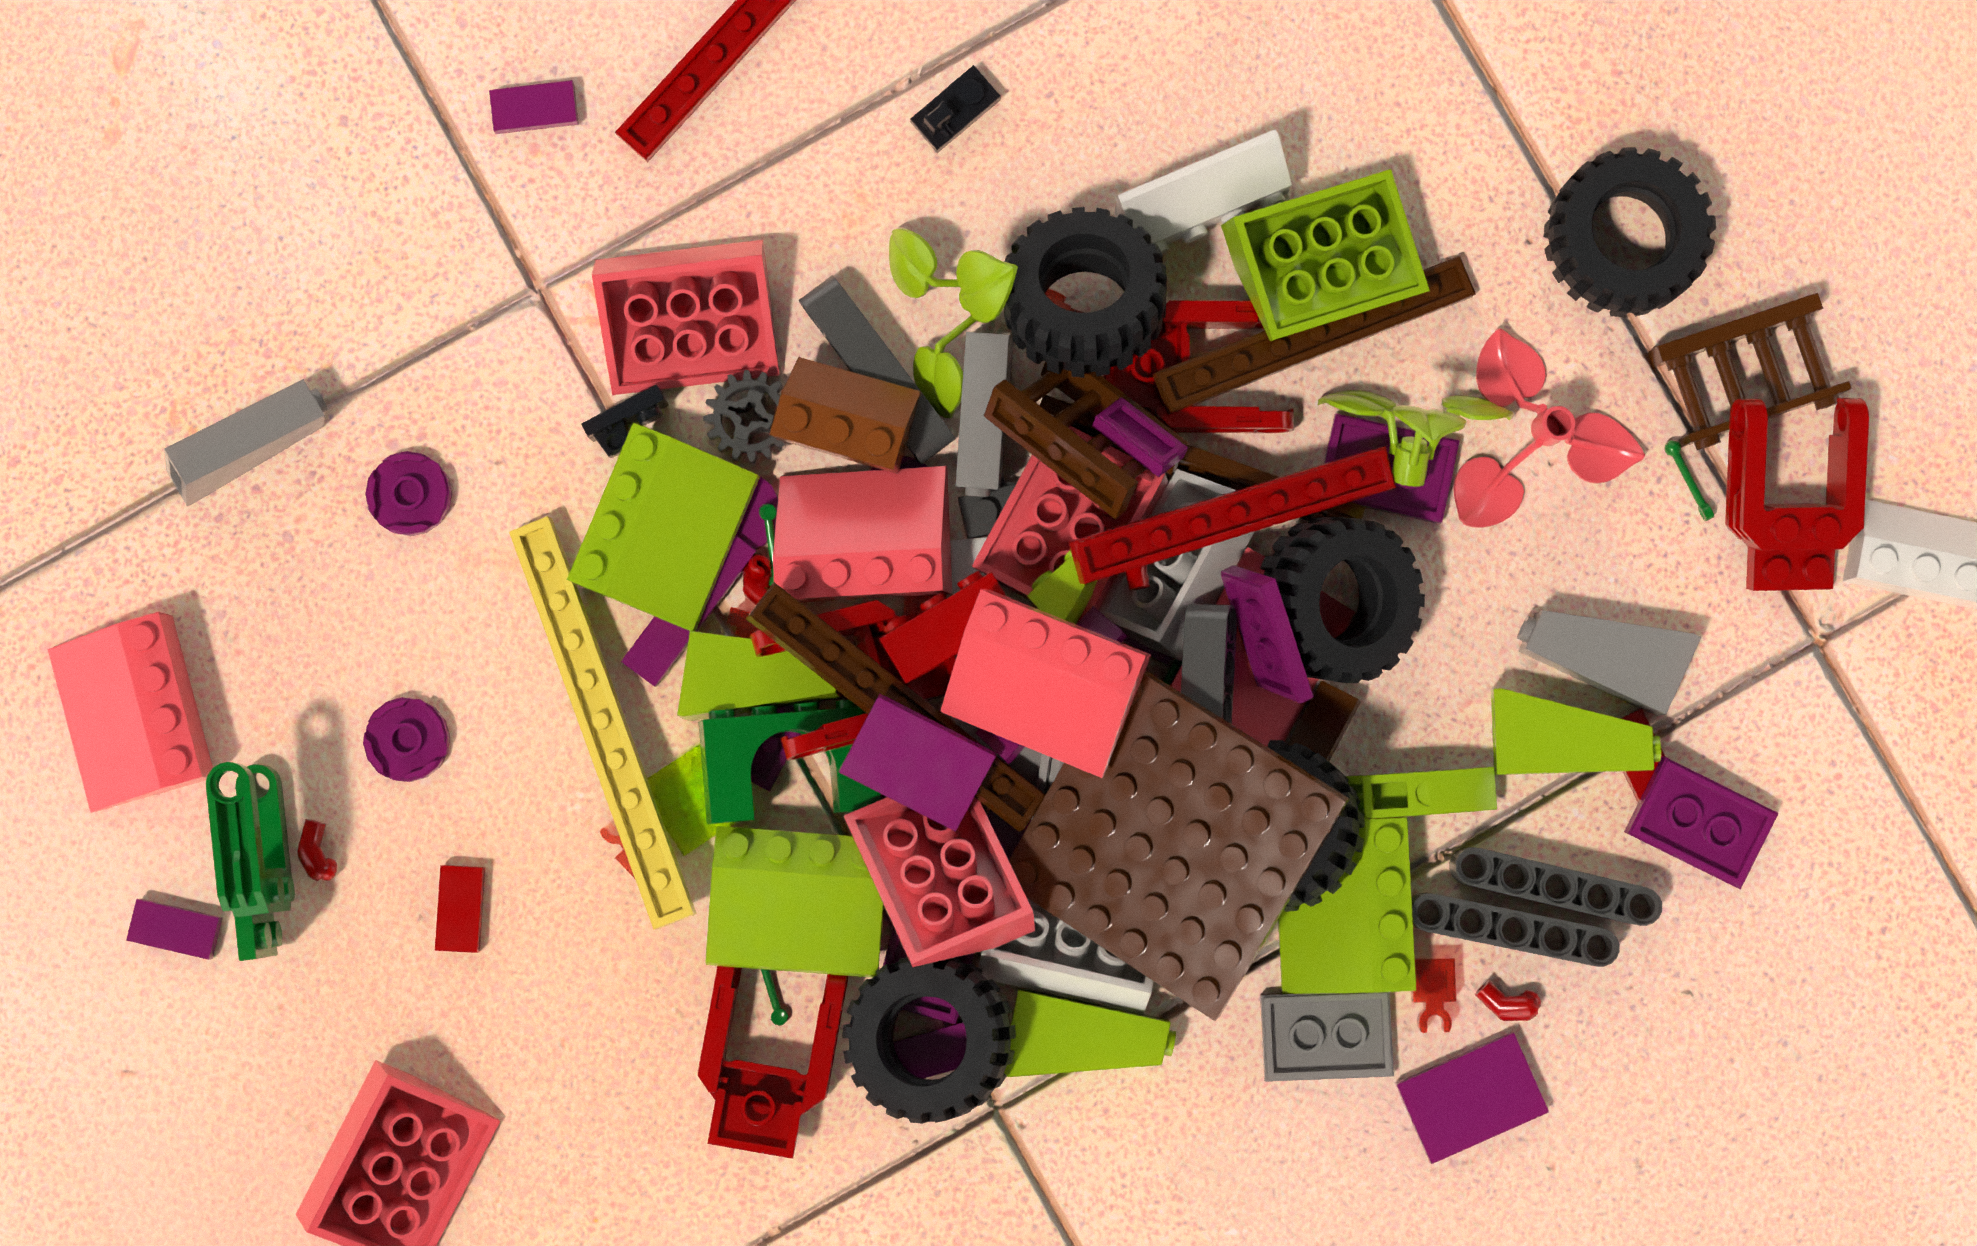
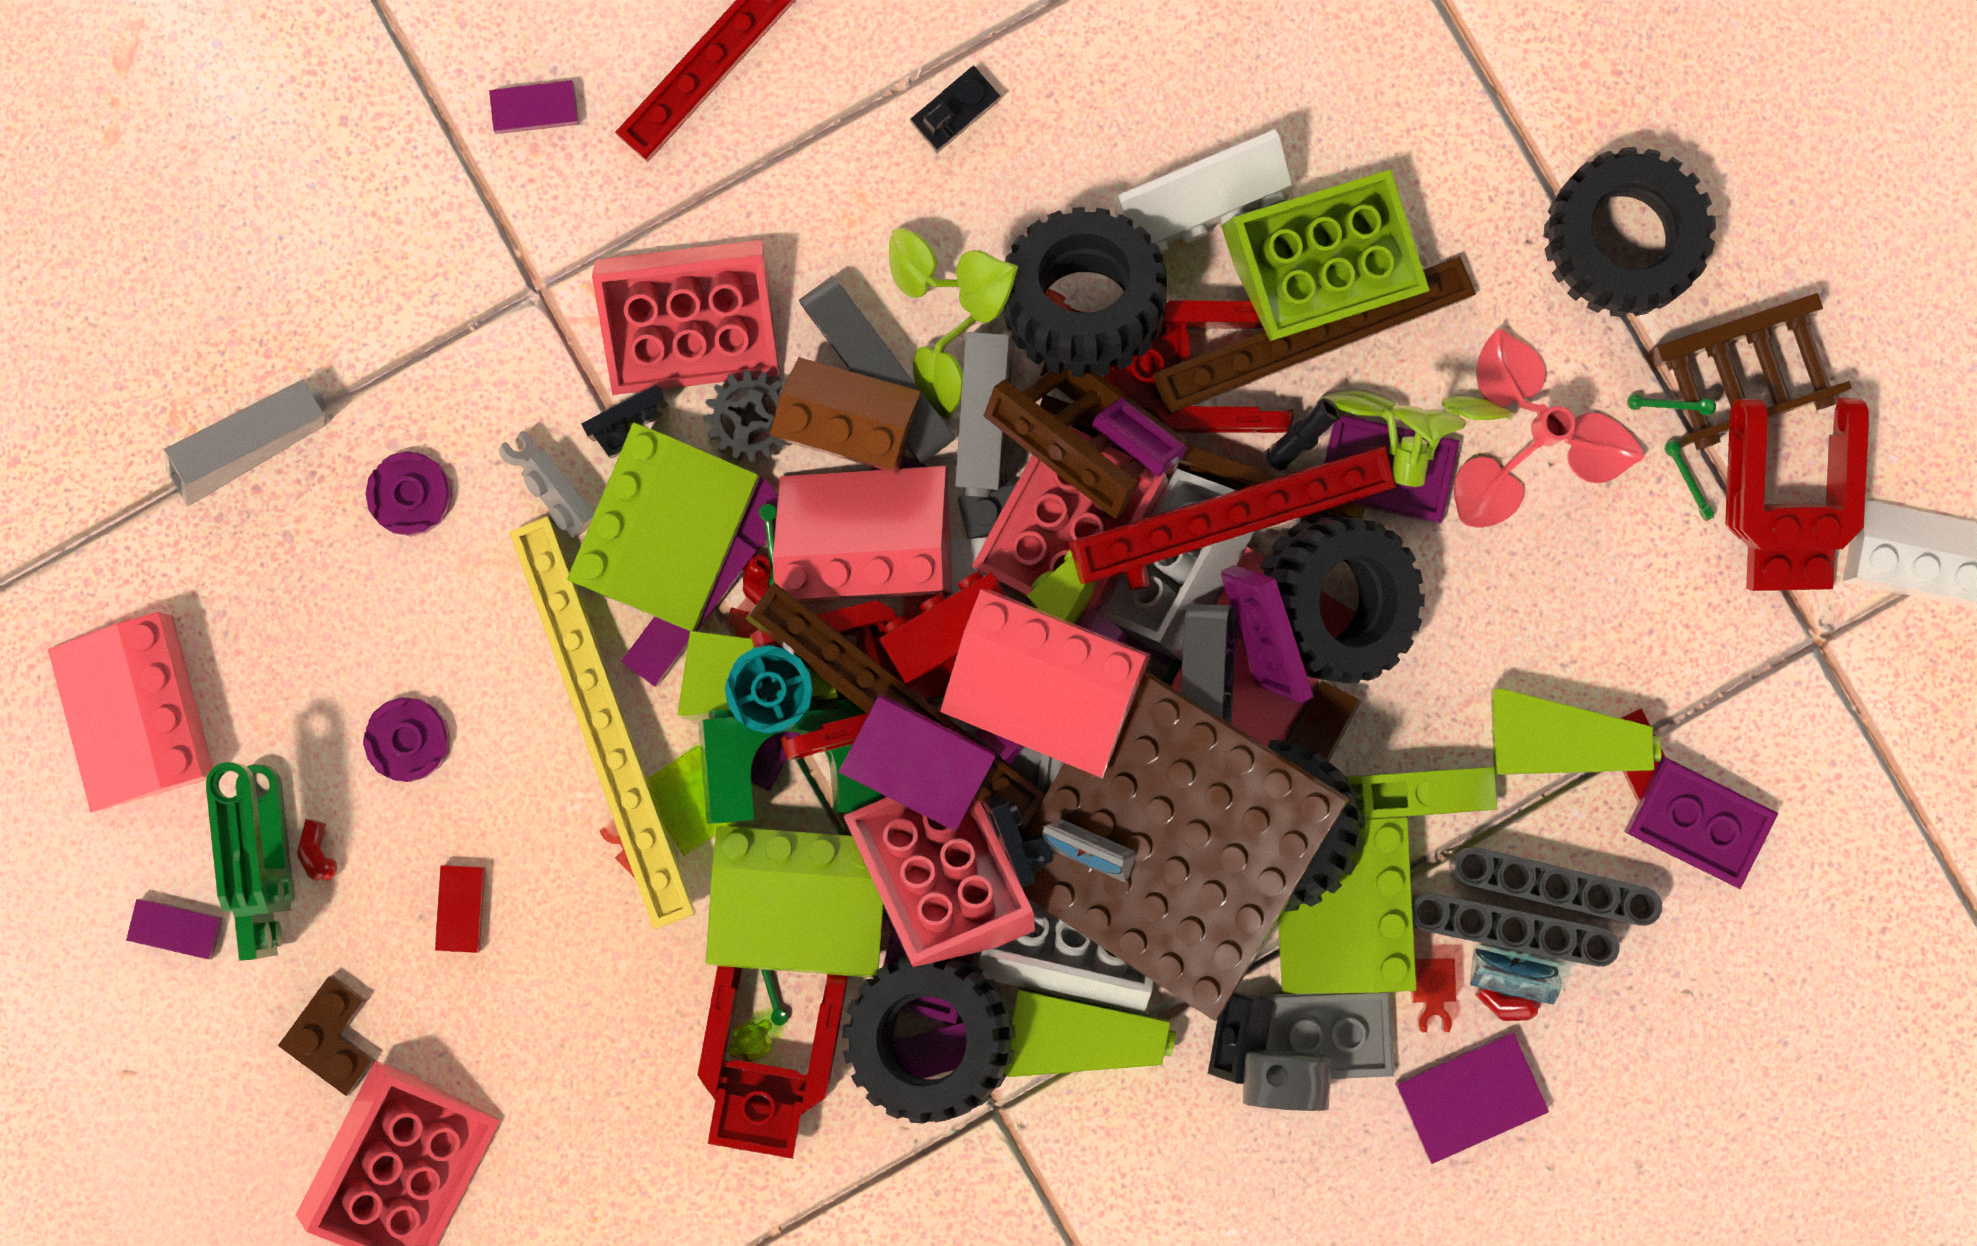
(318, 1041): none -> reddish brown plate
(549, 483): none -> light grey plate
(751, 1040): none -> clear neon green plate
(769, 689): none -> teal cylinder
(1024, 854): none -> black hinge
(1089, 849): none -> light grey slope
(1239, 1029): none -> black slope
(1287, 1080): none -> dark grey piece
(1302, 434): none -> black pin
(1515, 976): none -> clear light blue slope
(1617, 657): light grey slope -> none
(1705, 406): none -> green hinge

